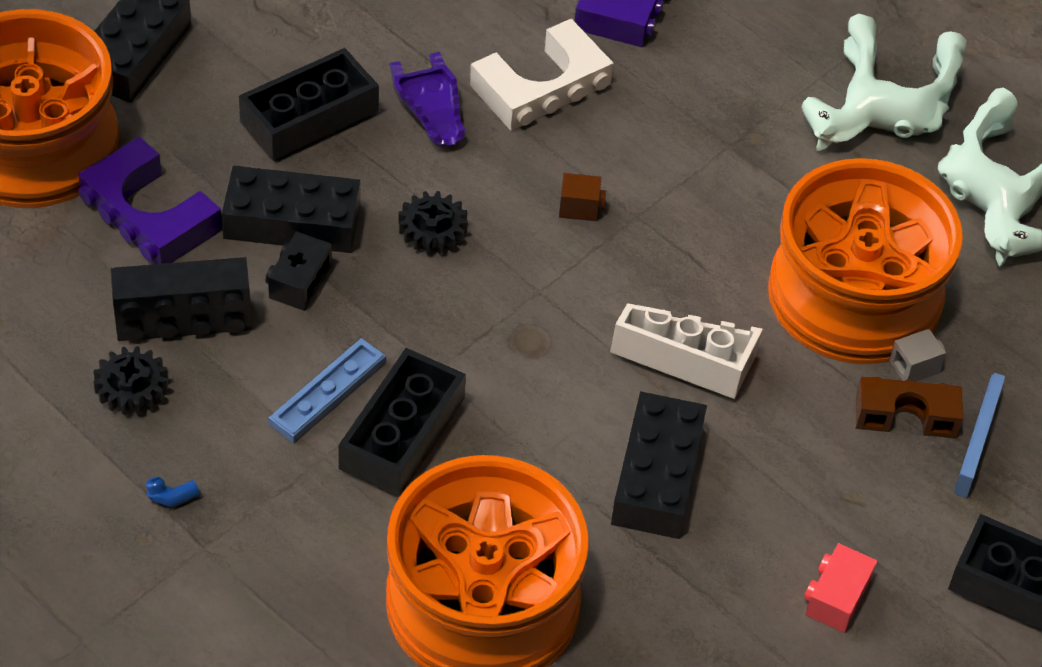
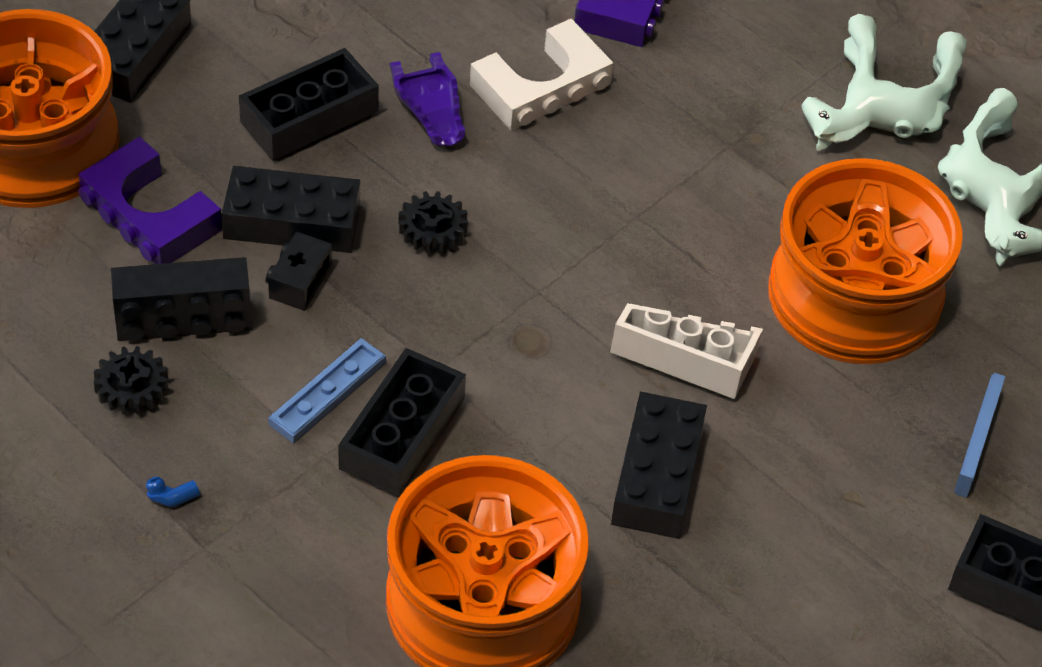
(581, 197): reddish brown brick -> none
(840, 587): coral brick -> none
(917, 356): light grey brick -> none
(934, 404): reddish brown arch -> none

